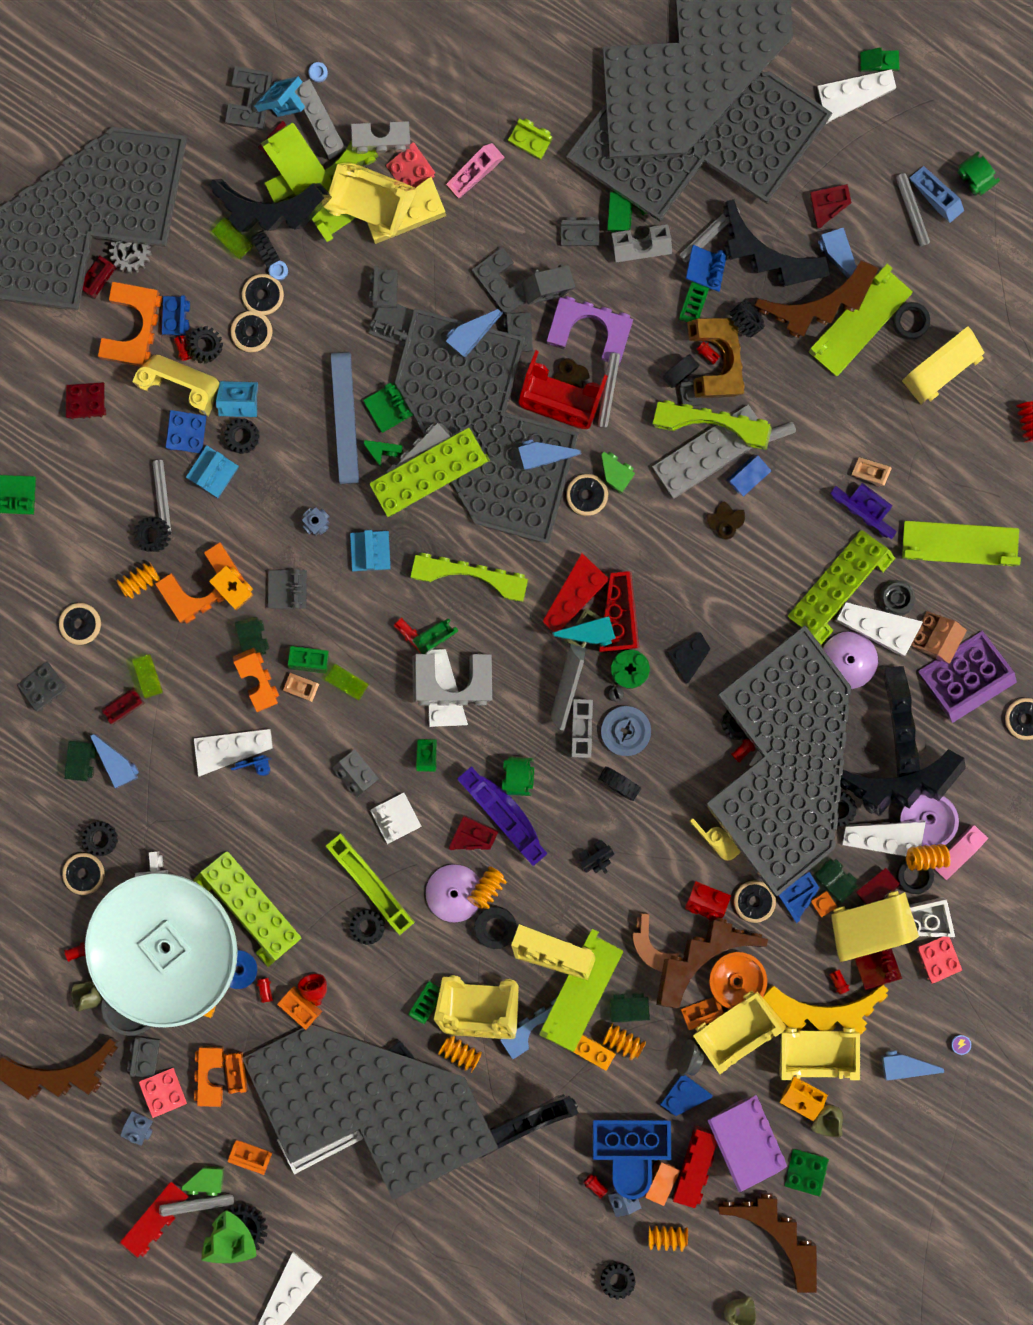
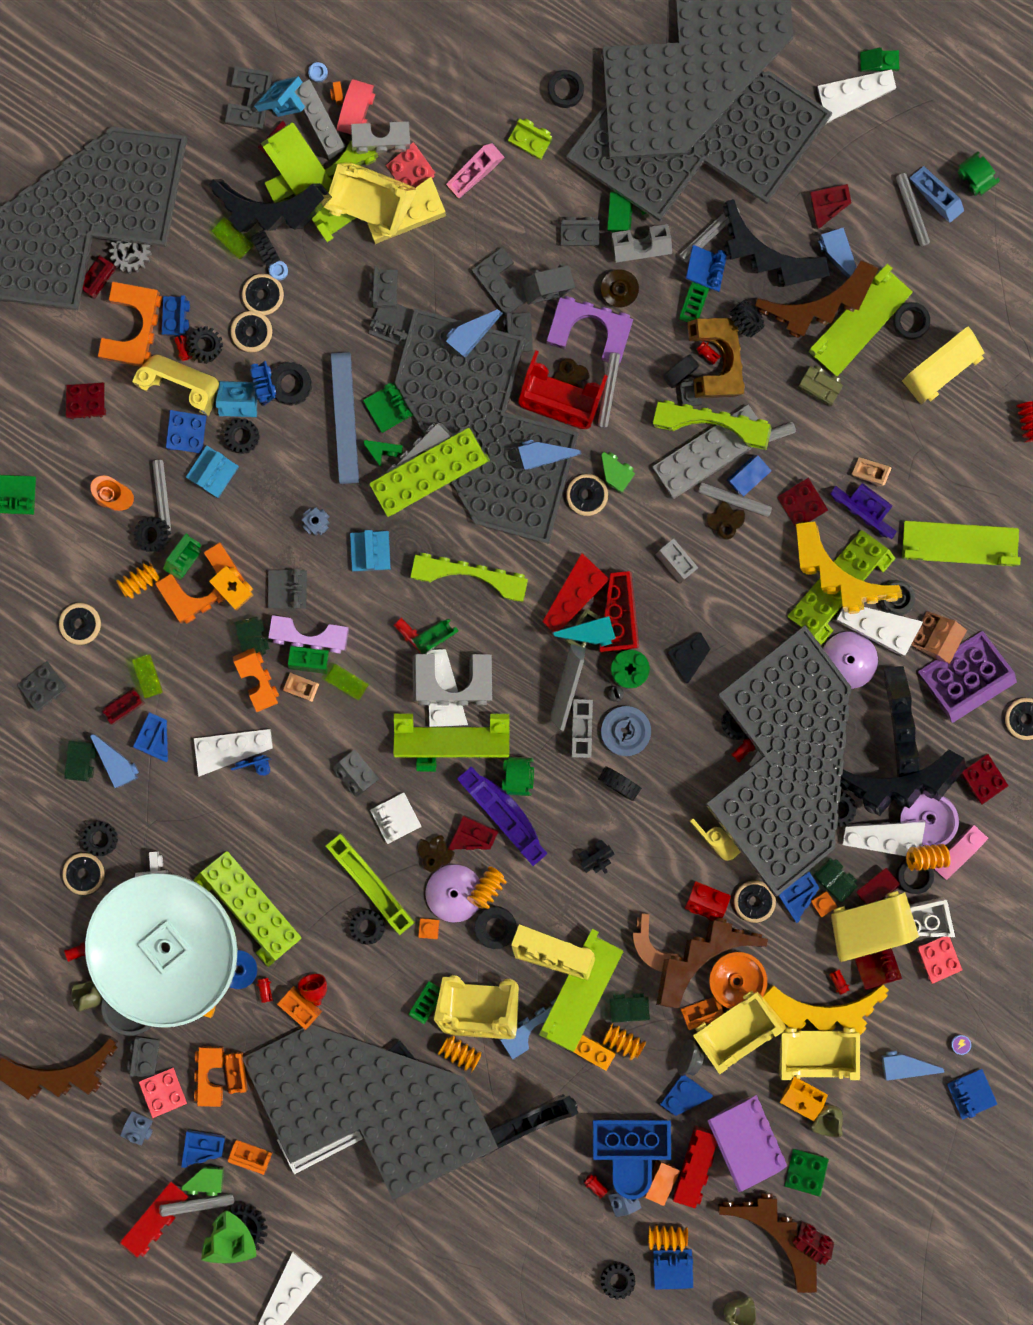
(111, 493): none -> orange piece
(153, 737): none -> blue wing
(182, 557): none -> green hinge
(201, 1147): none -> blue wing
(266, 390): none -> blue hinge
(303, 376): none -> black tyre
(333, 637): none -> lavender arch
(336, 93): none -> orange plate
(355, 105): none -> coral brick
(428, 928): none -> orange plate
(435, 850): none -> dark brown plate
(451, 741): none -> lime bracket
(565, 74): none -> black tyre
(626, 281): none -> dark brown dish
(673, 1269): none -> blue hinge
(676, 561): none -> light grey hinge
(734, 499): none -> light grey axle
(802, 502): none -> dark red hinge
(813, 1239): none -> dark red hinge
(820, 385): none -> olive brick
(834, 579): none -> yellow arch
(972, 1094): none -> blue hinge
(984, 779): none -> dark red hinge

